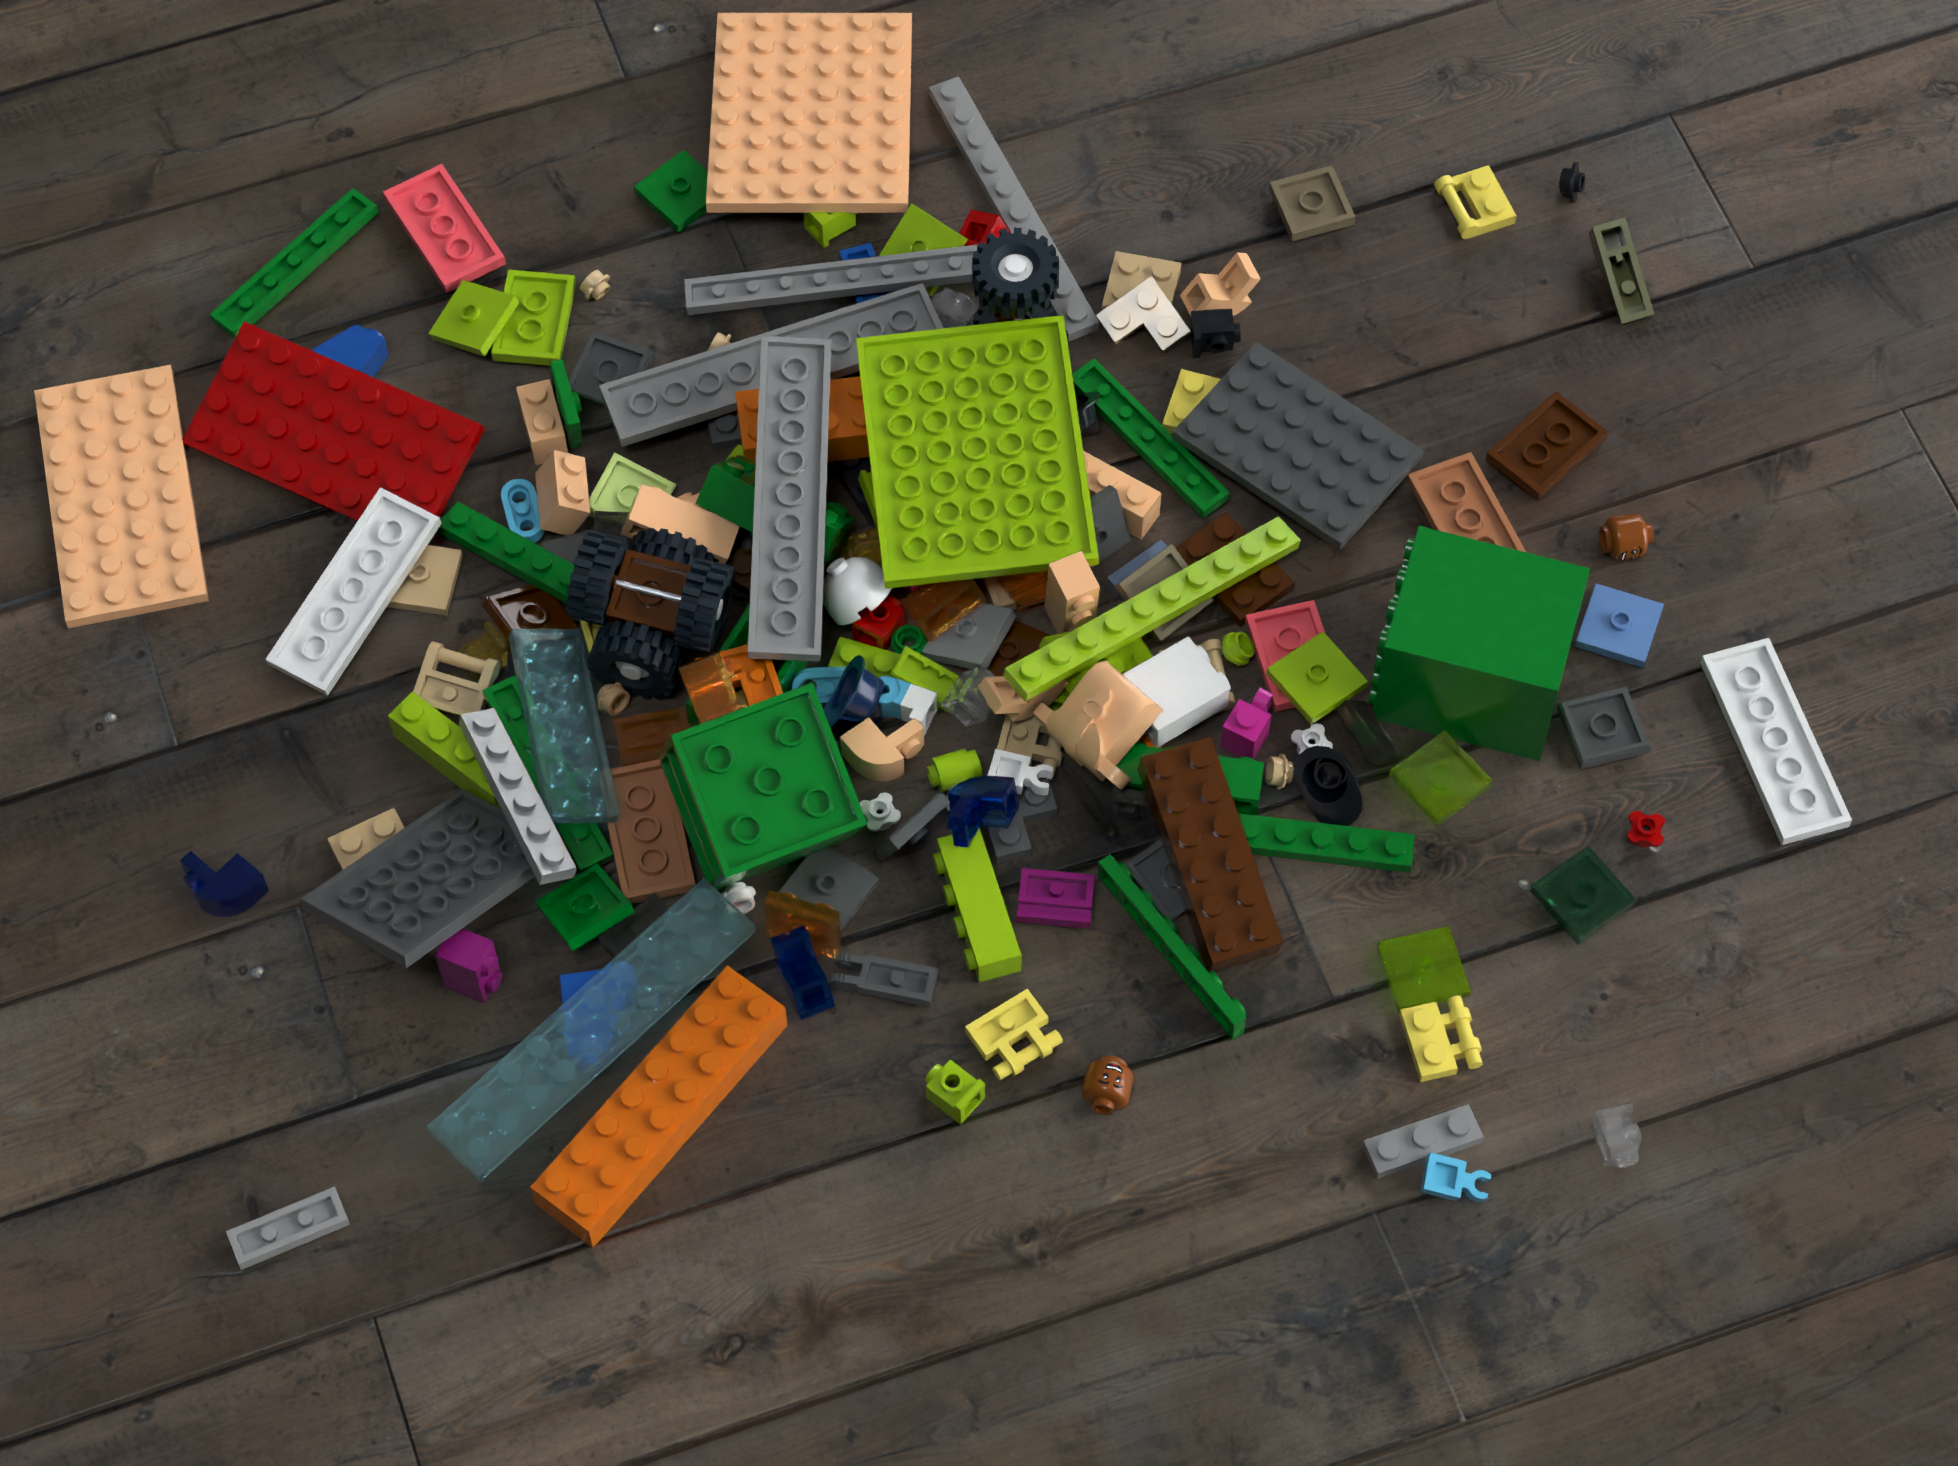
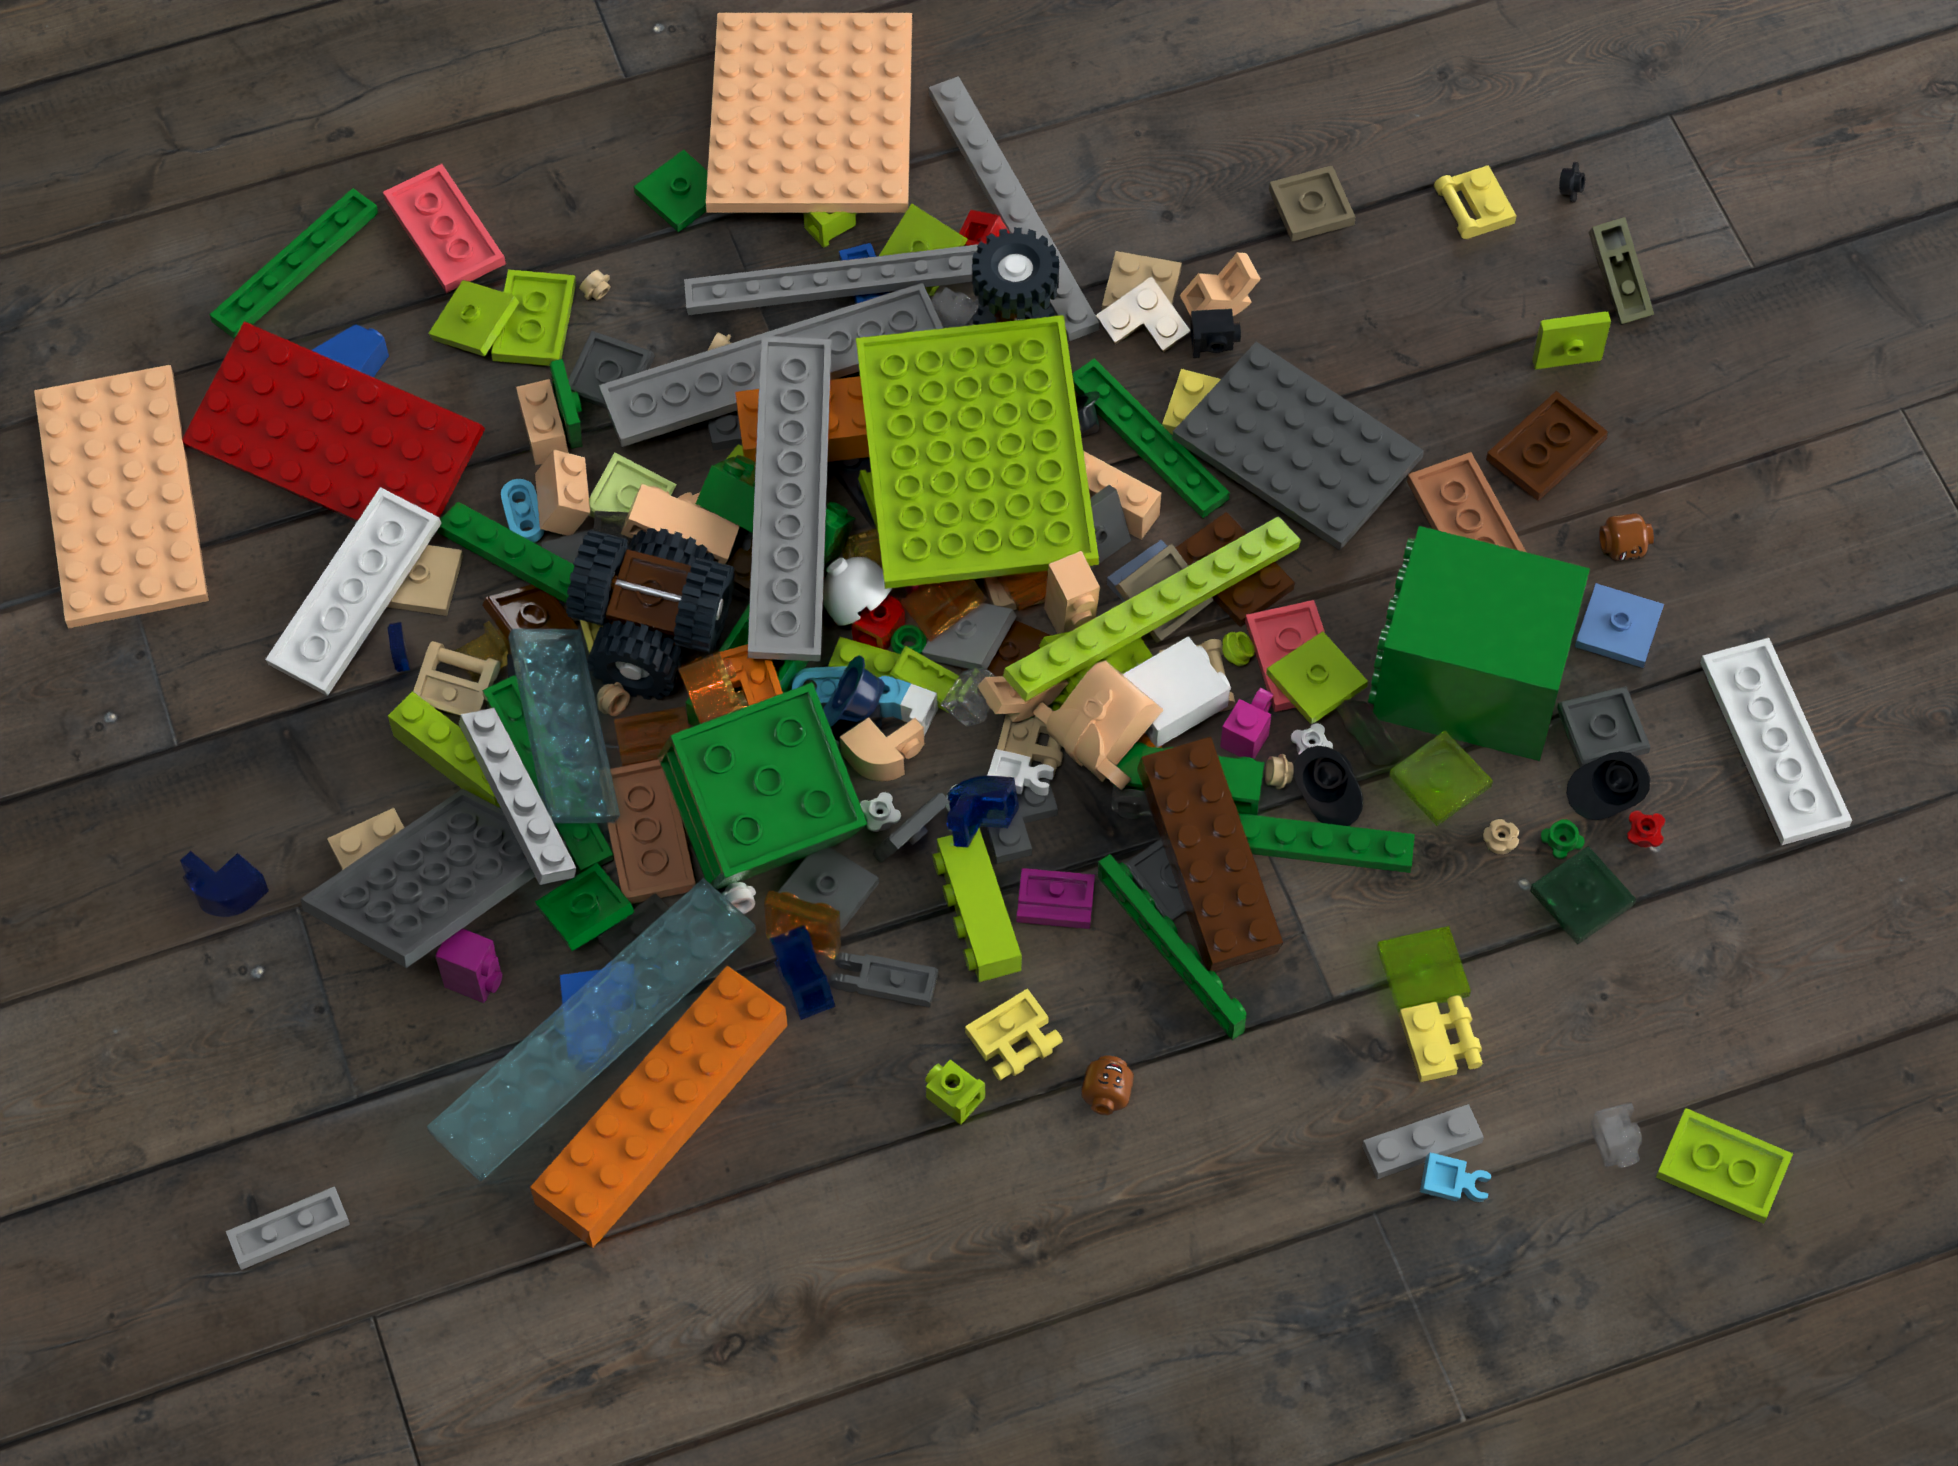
(398, 647): none -> clear blue tile
(953, 768): lime brick -> none
(1497, 844): none -> tan plate
(1566, 829): none -> green plate
(1571, 340): none -> lime plate
(1608, 785): none -> black piece
(1724, 1165): none -> lime plate

